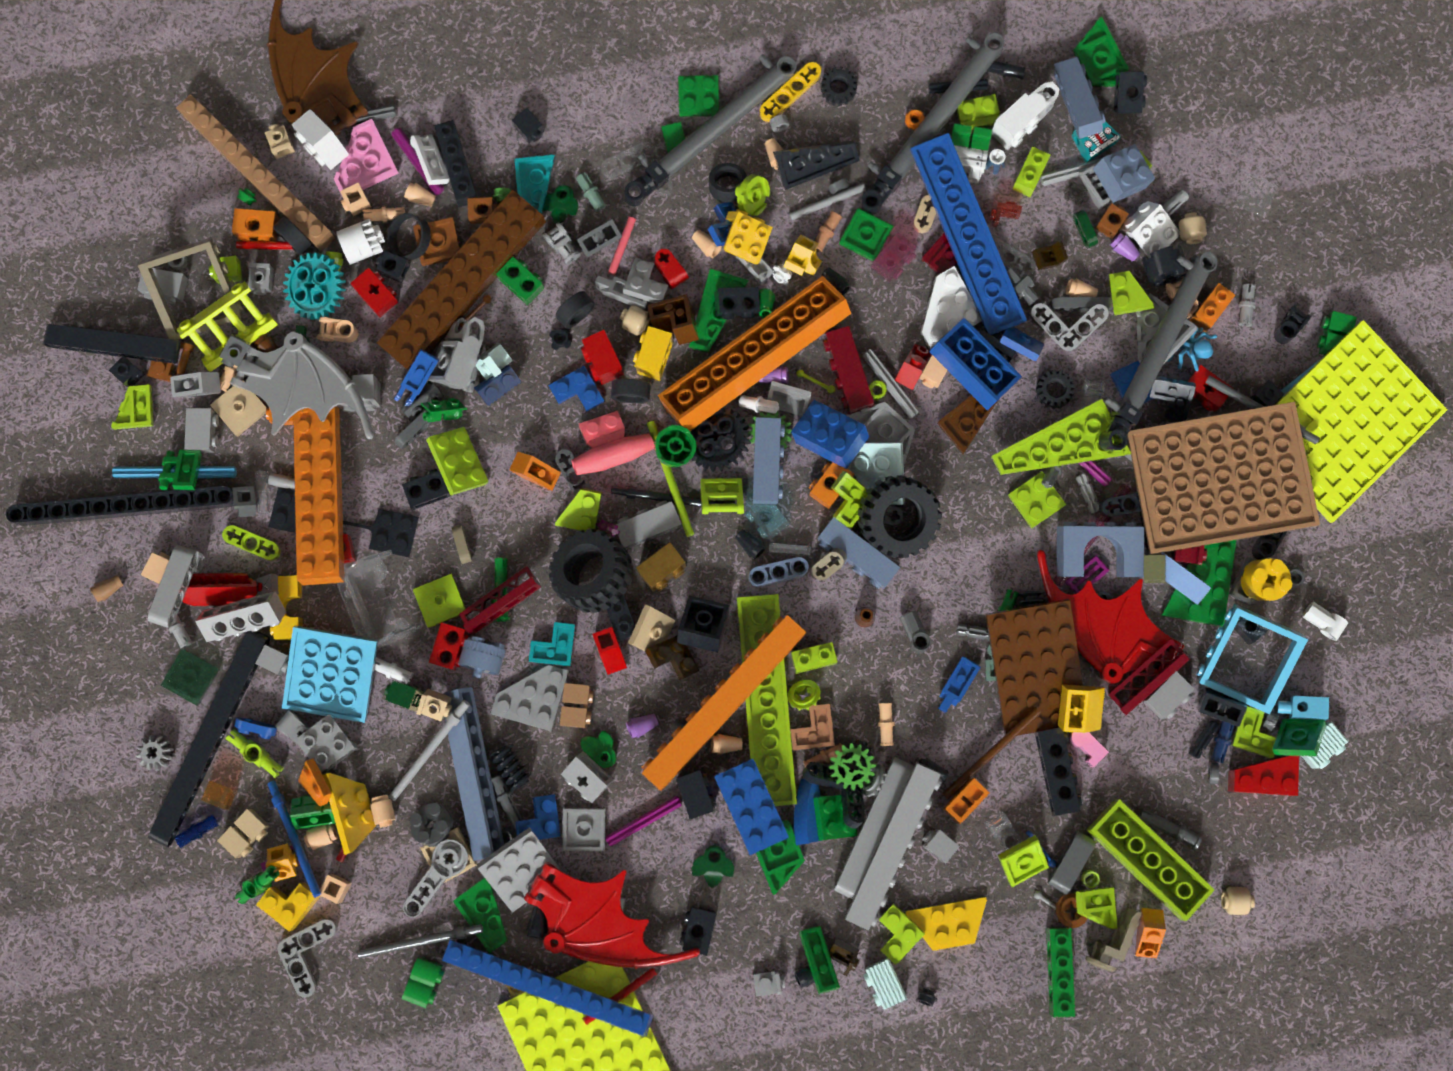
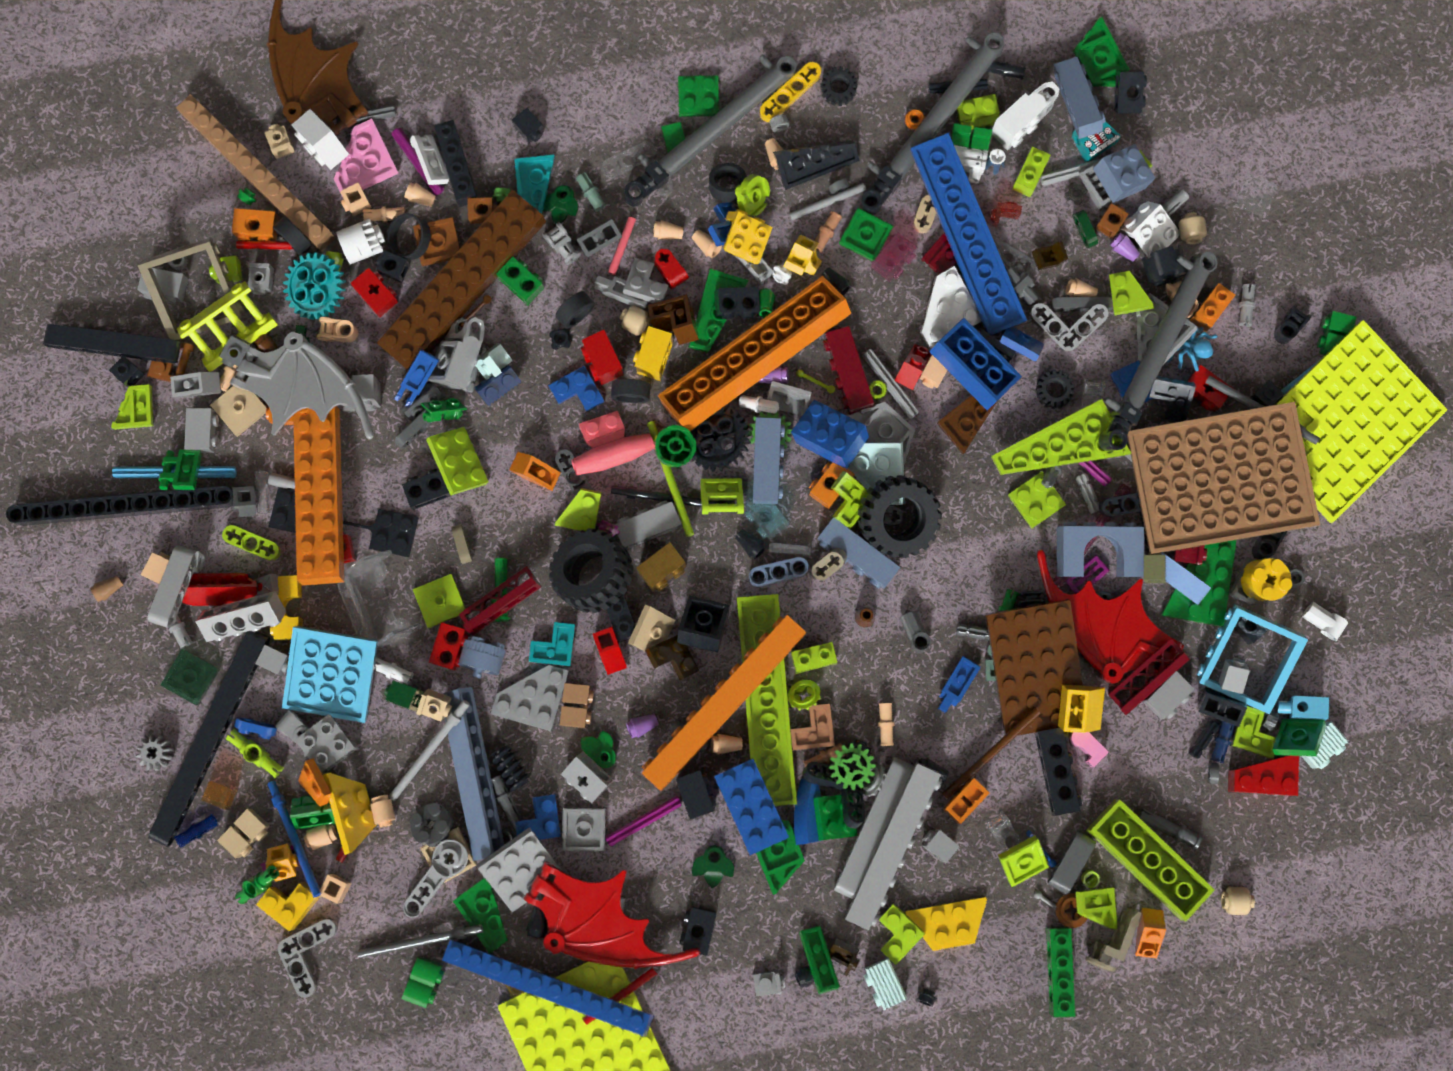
(666, 230): none -> light nougat cone
(1234, 675): none -> light grey brick

